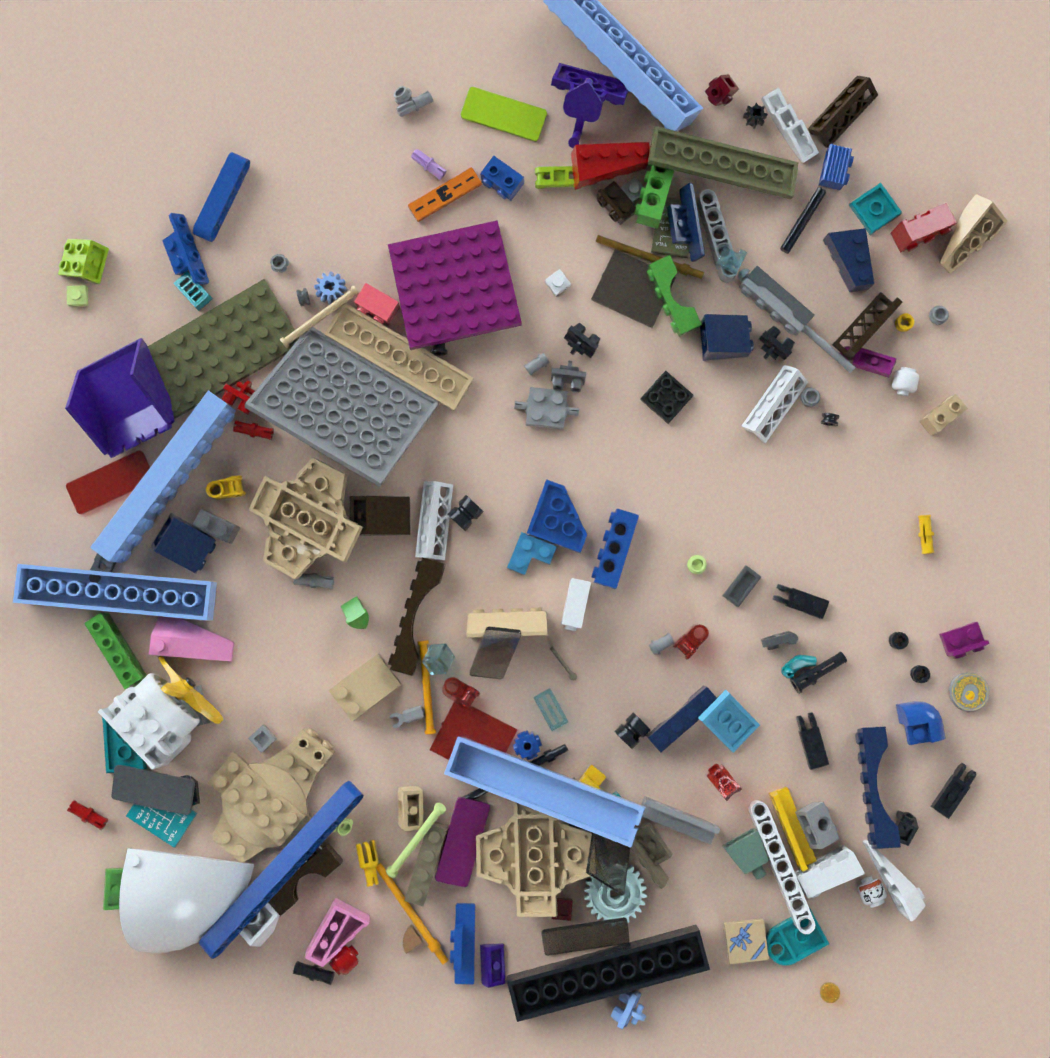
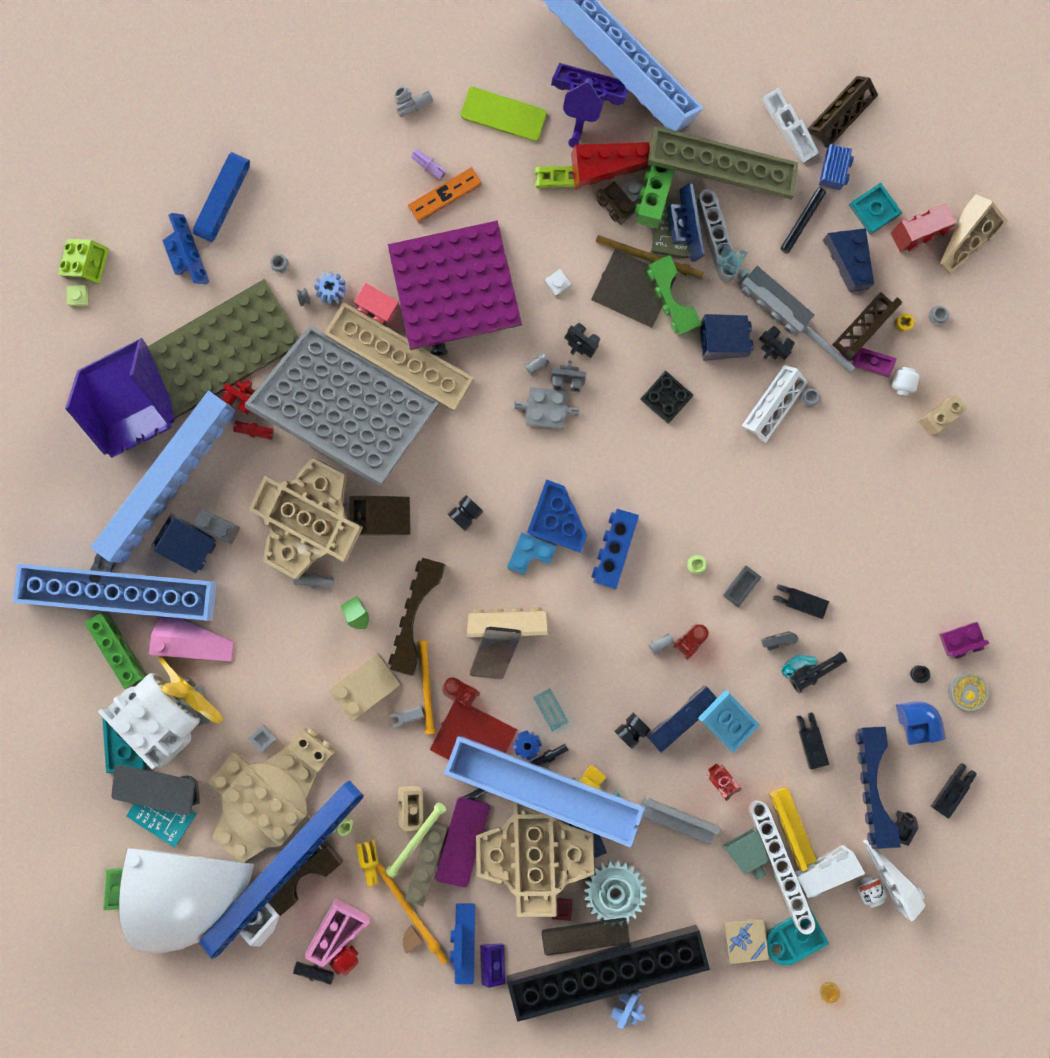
(87, 815): red pin -> none
(108, 482): clear red piece -> none
(202, 301): teal slope -> none
(230, 488): yellow piece -> none
(320, 316): tan bar -> none
(430, 520): white fence -> none
(438, 659): clear light blue panel -> none
(502, 178): blue brick -> none
(573, 676): dark tan hinge -> none
(575, 604): white brick -> none
(608, 862): clear smoke piece -> none
(652, 852): dark tan bracket -> none
(721, 90): dark red brick -> none
(758, 119): black gear -> none
(817, 836): light grey brick -> none
(830, 419): black bush -> none
(902, 644): black bush -> none
(926, 534): yellow pin -> none

